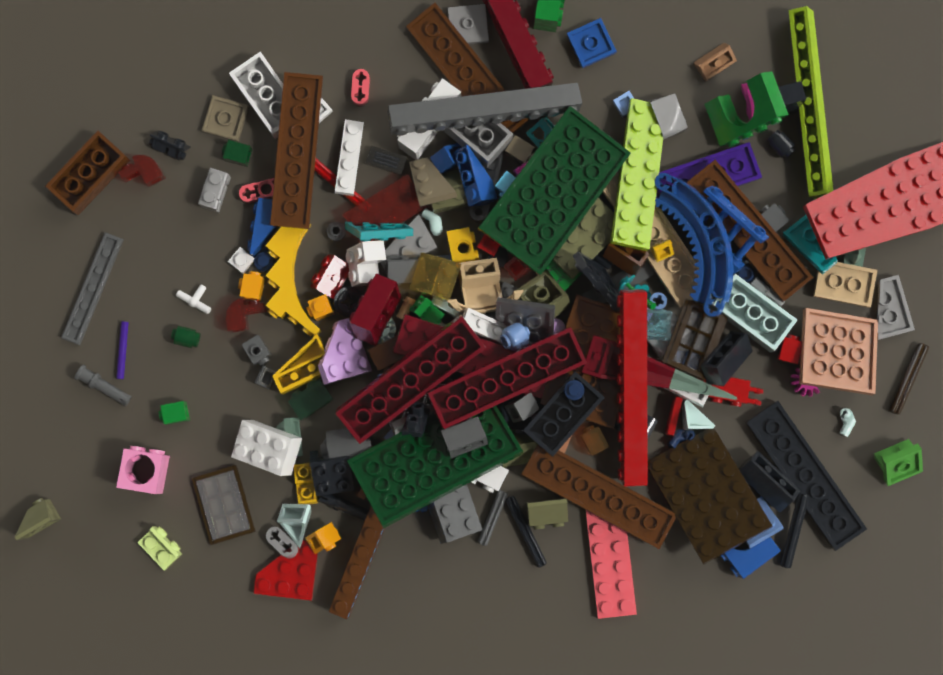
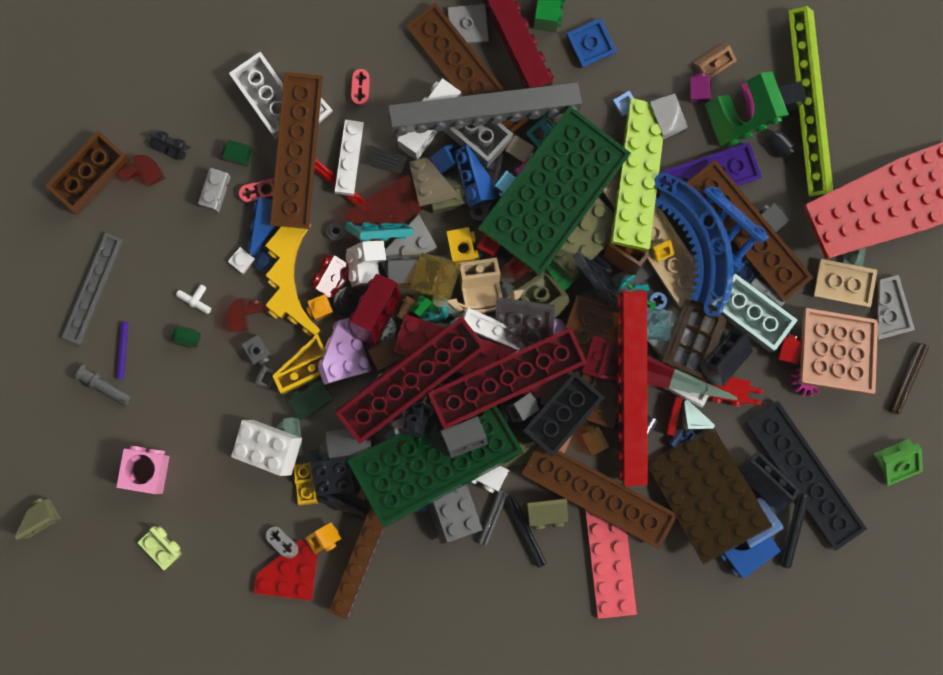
(174, 413): green brick -> none
(223, 504): clear piece -> none
(225, 118): dark tan tile -> none
(251, 286): light orange brick -> none
(294, 520): light aqua slope -> none
(434, 221): light aqua arm -> none
(435, 317): none -> teal arm
(515, 337): medium blue head -> none
(574, 390): dark blue plate -> none
(701, 88): none -> magenta brick
(805, 241): teal wing -> none
(848, 421): light aqua arm -> none

